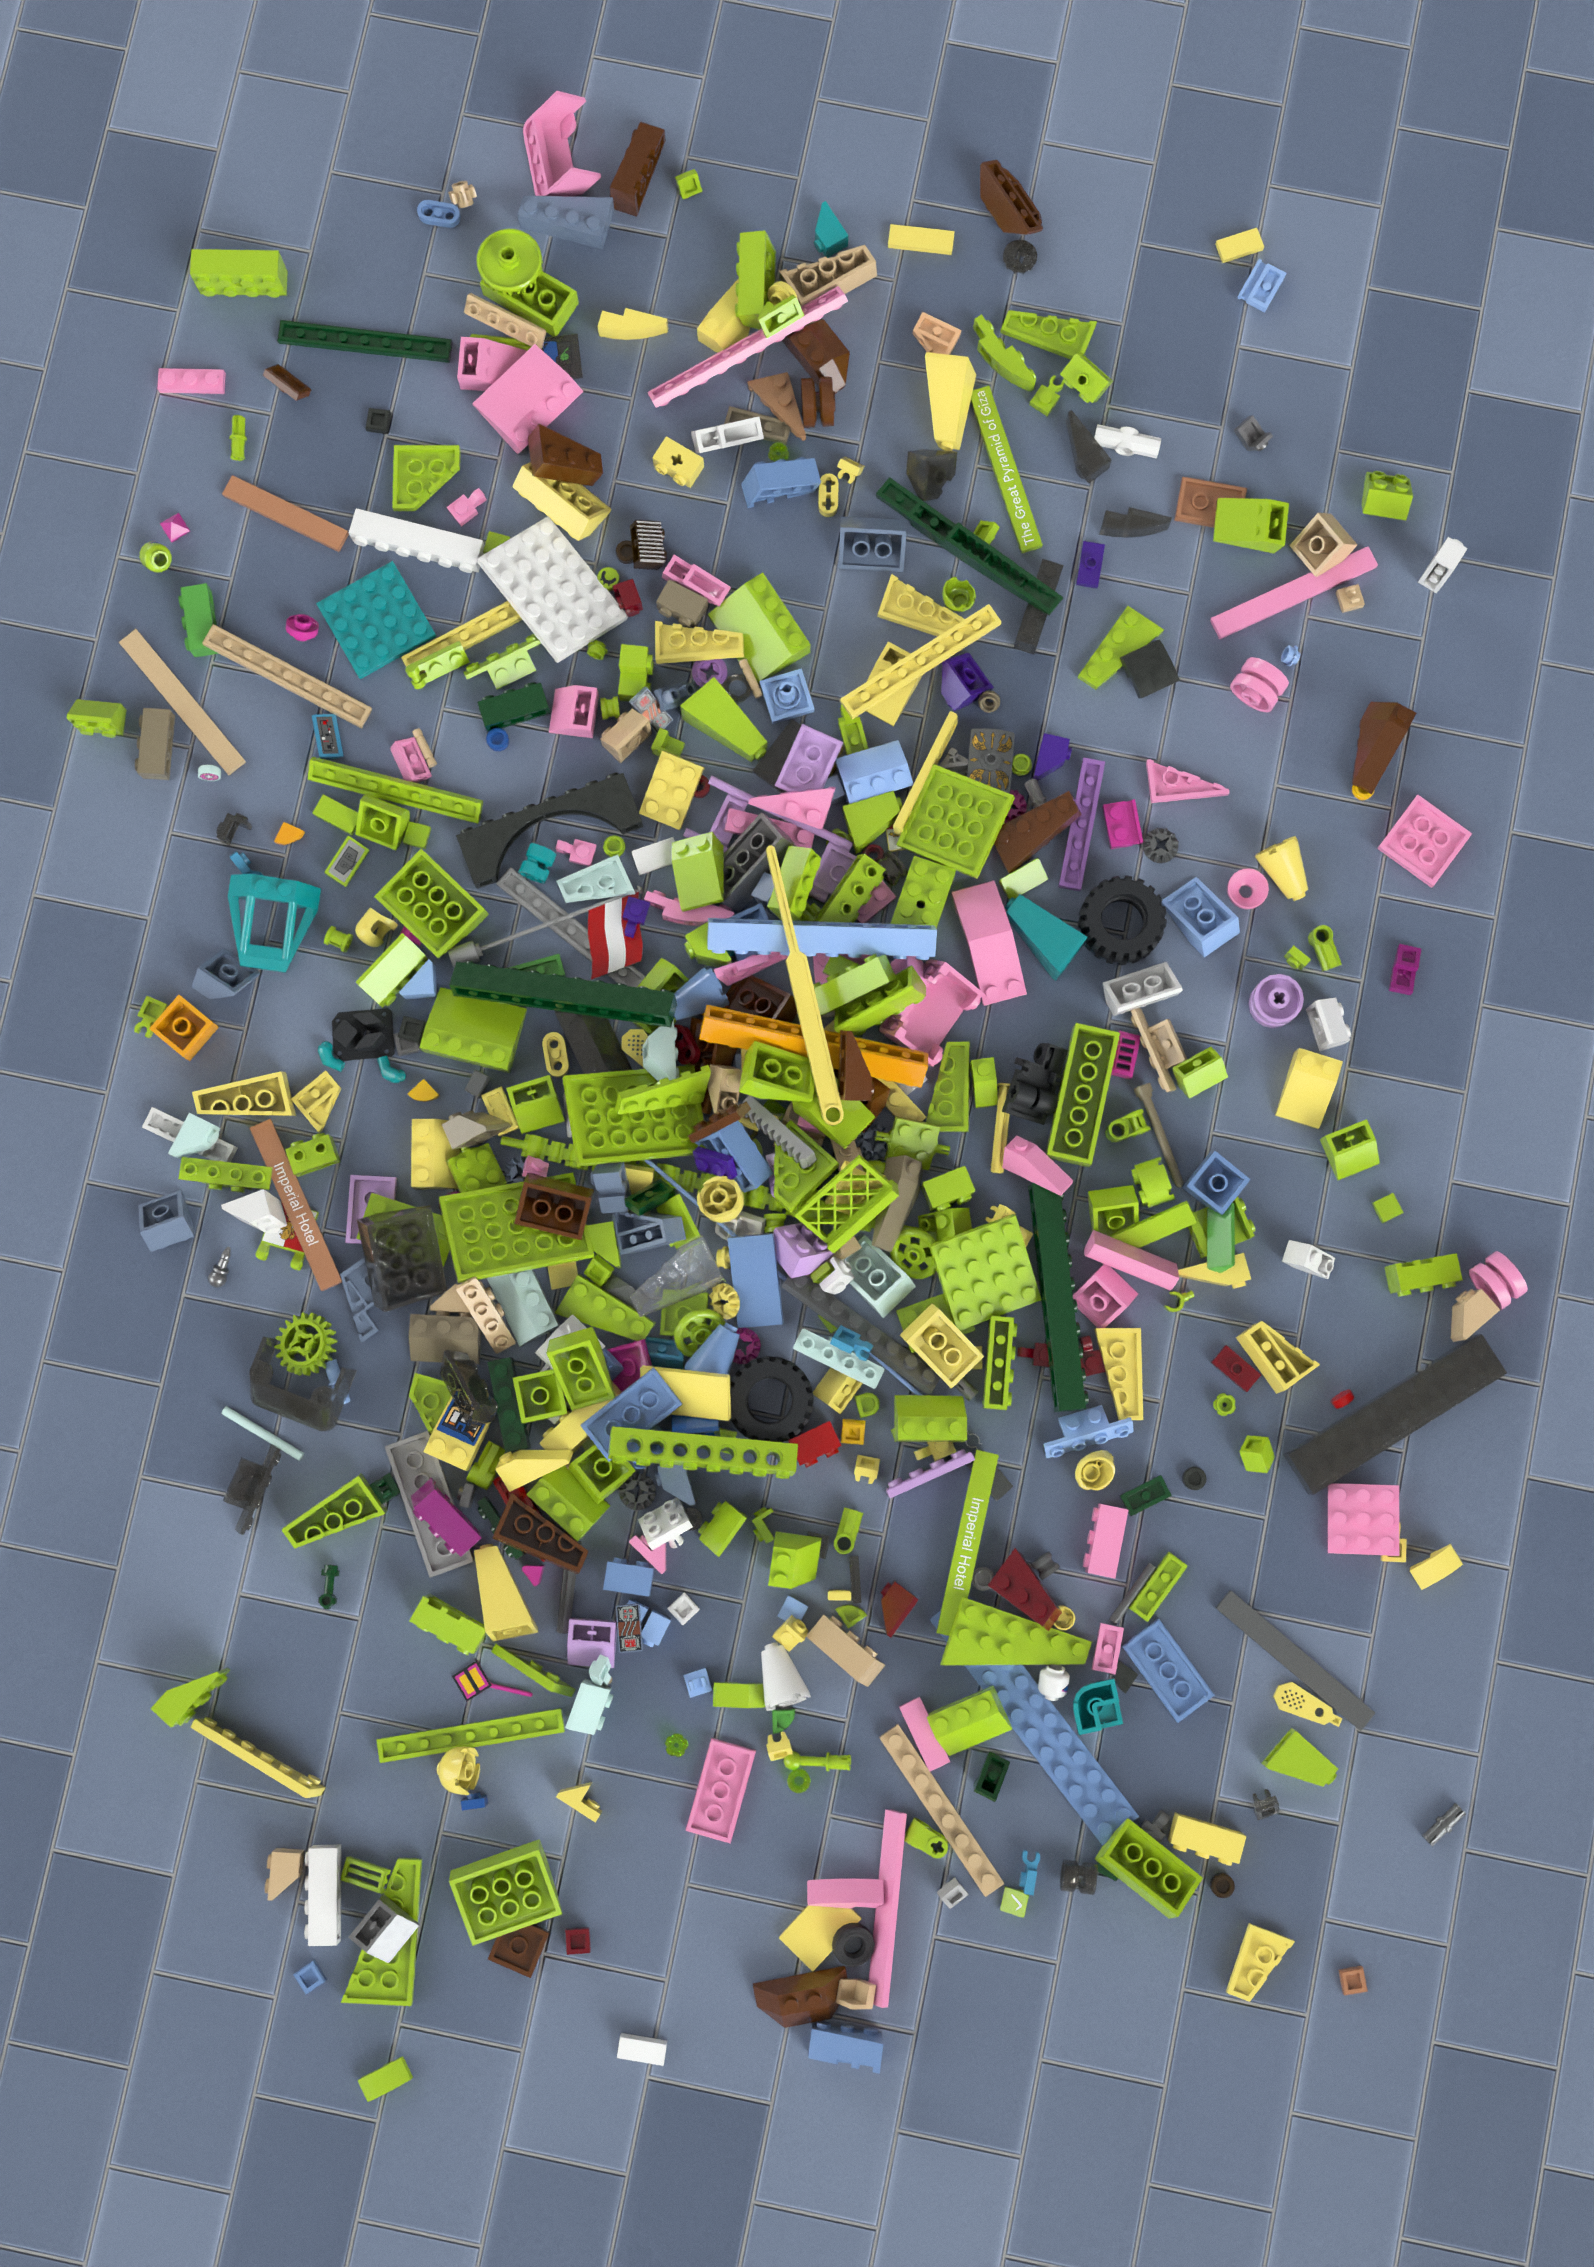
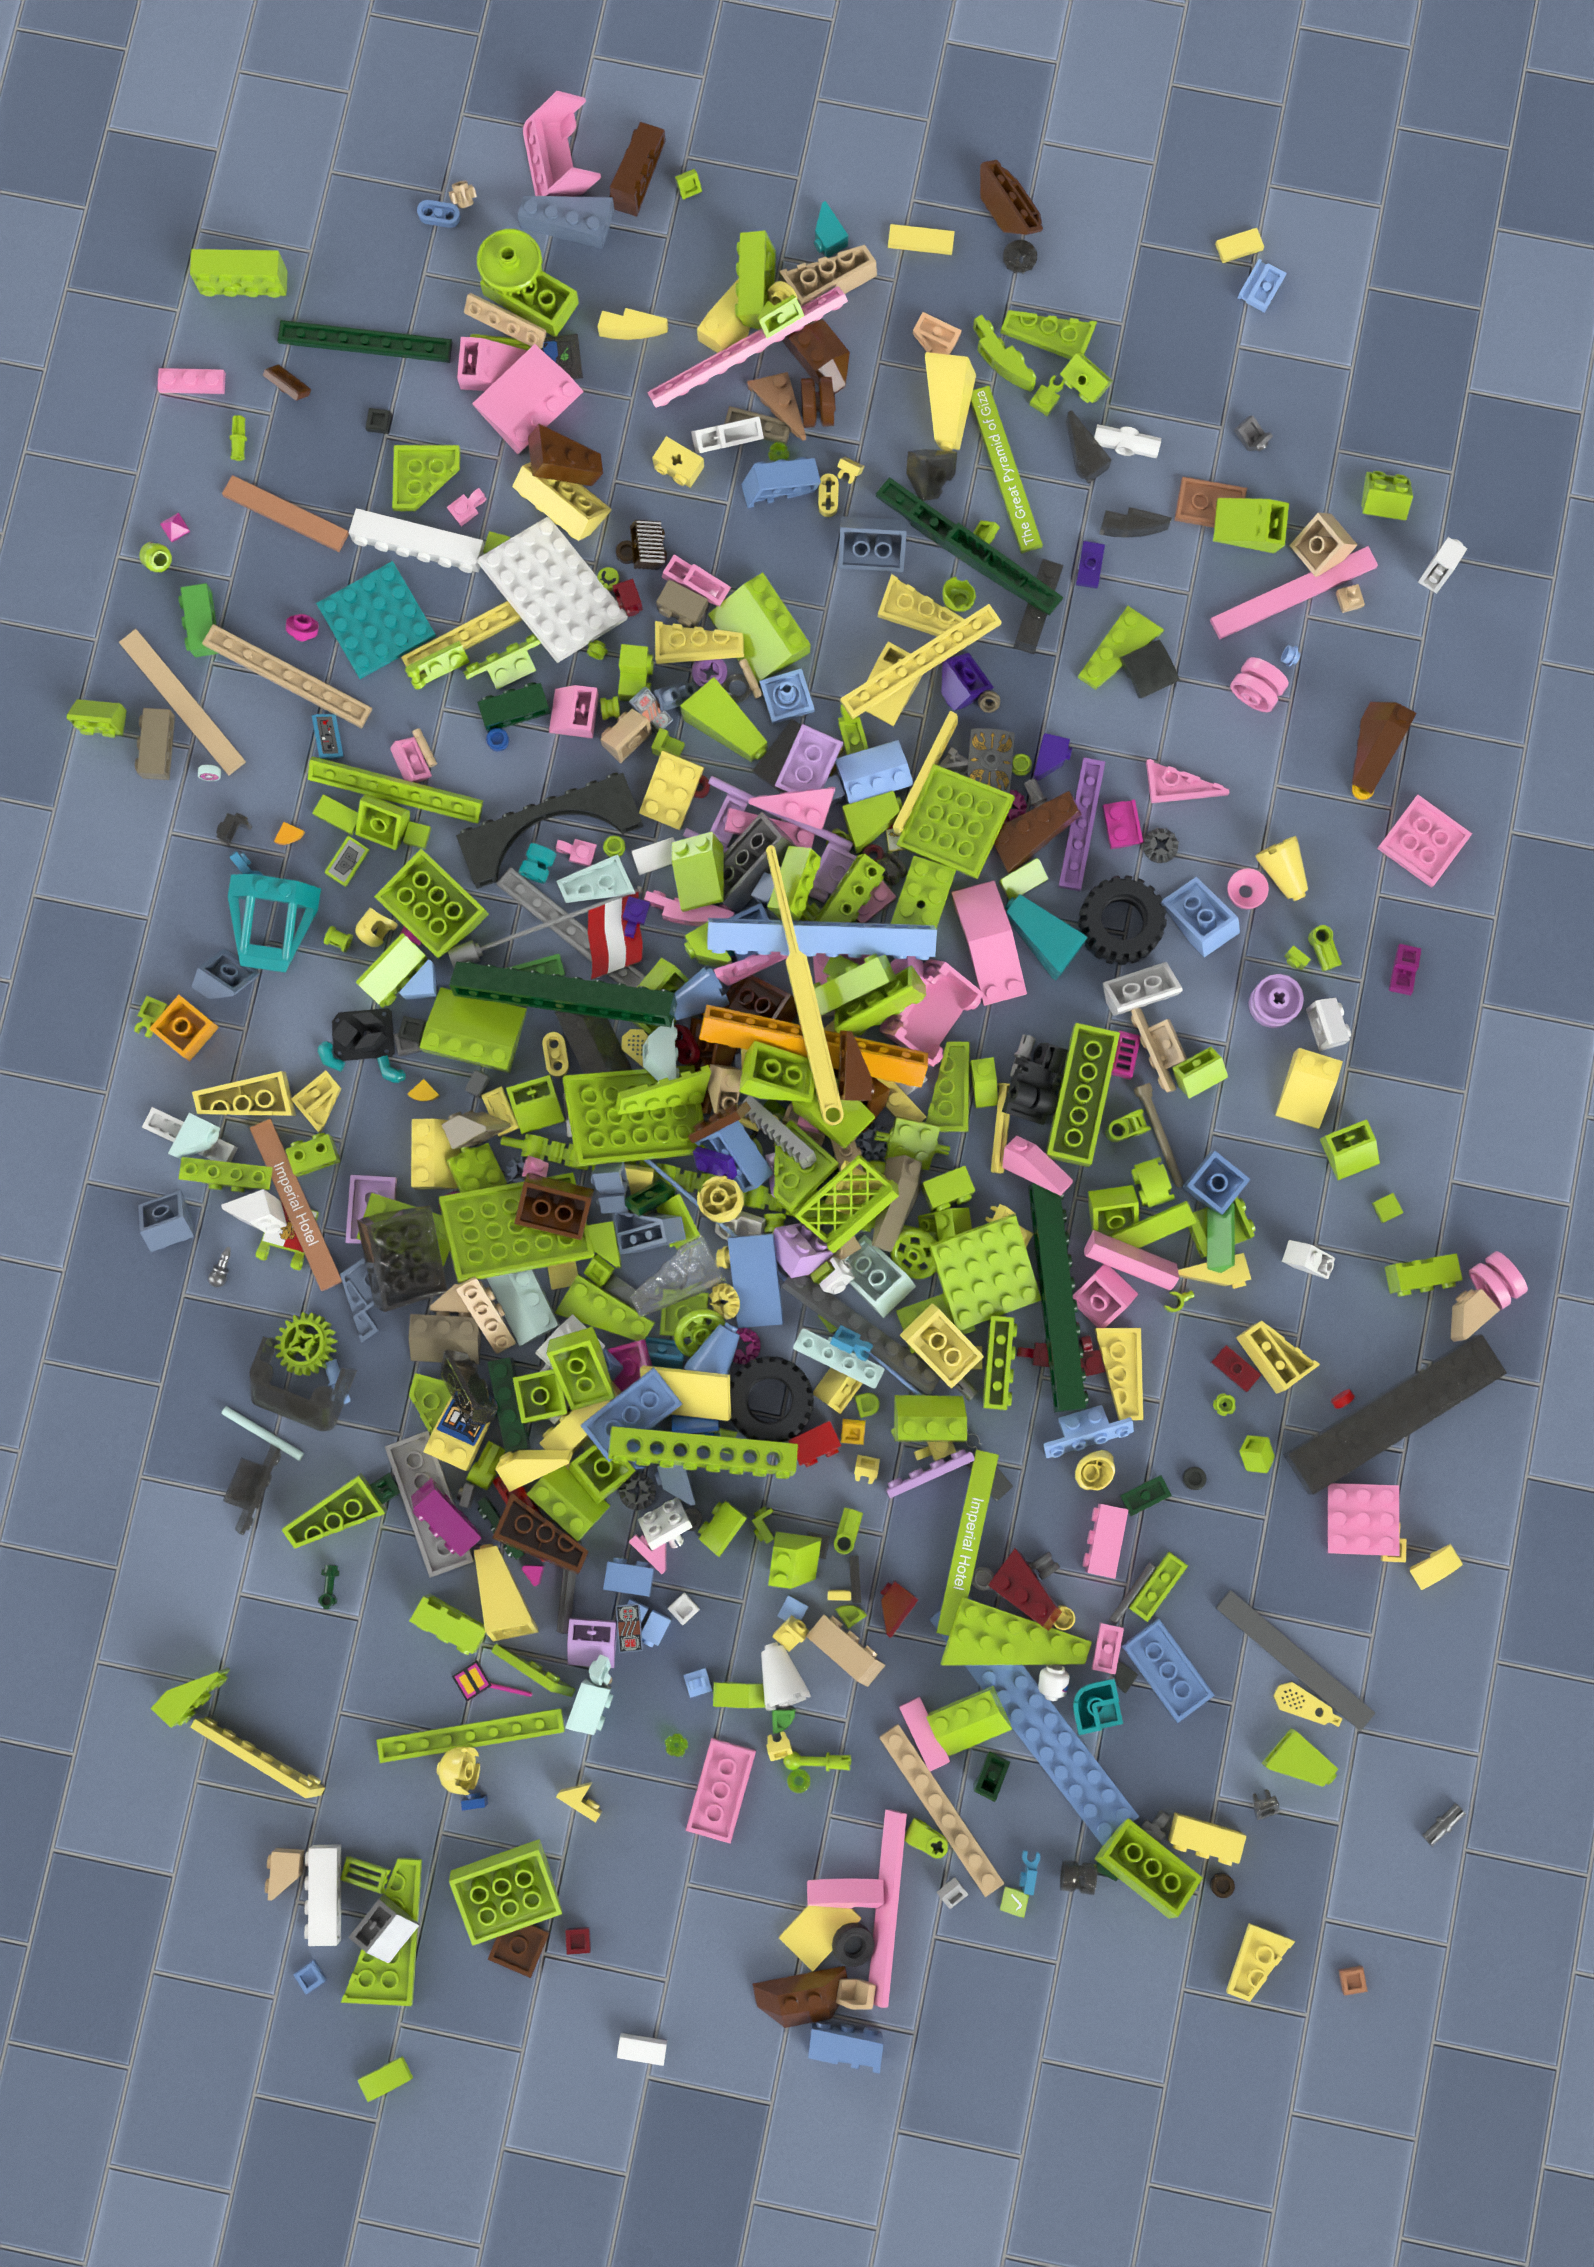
(1024, 1051): none -> light grey axle

